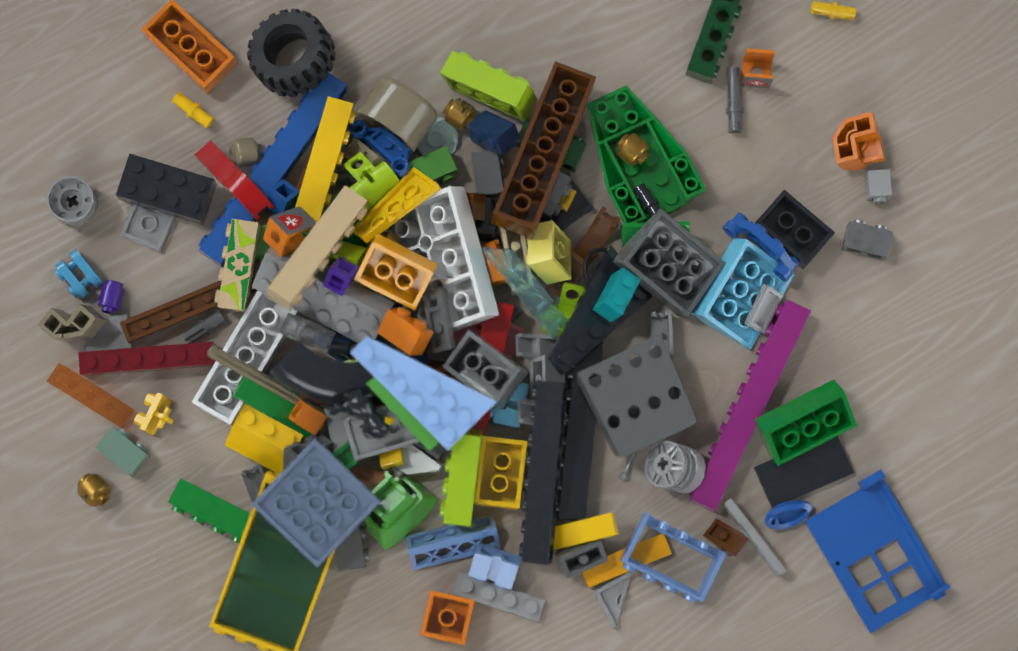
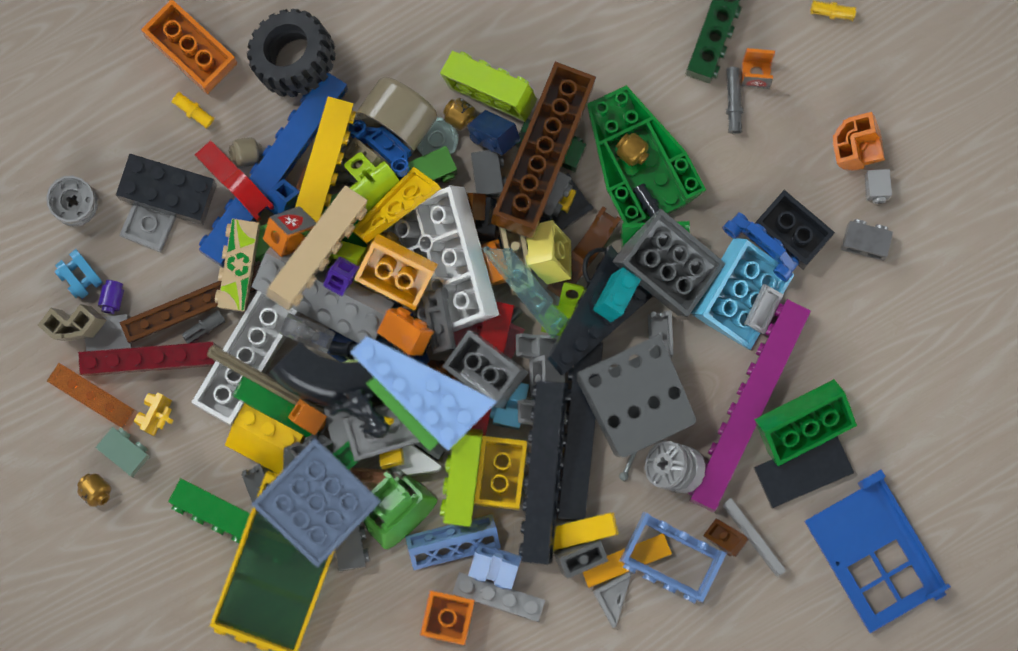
(787, 514): blue arm -> none

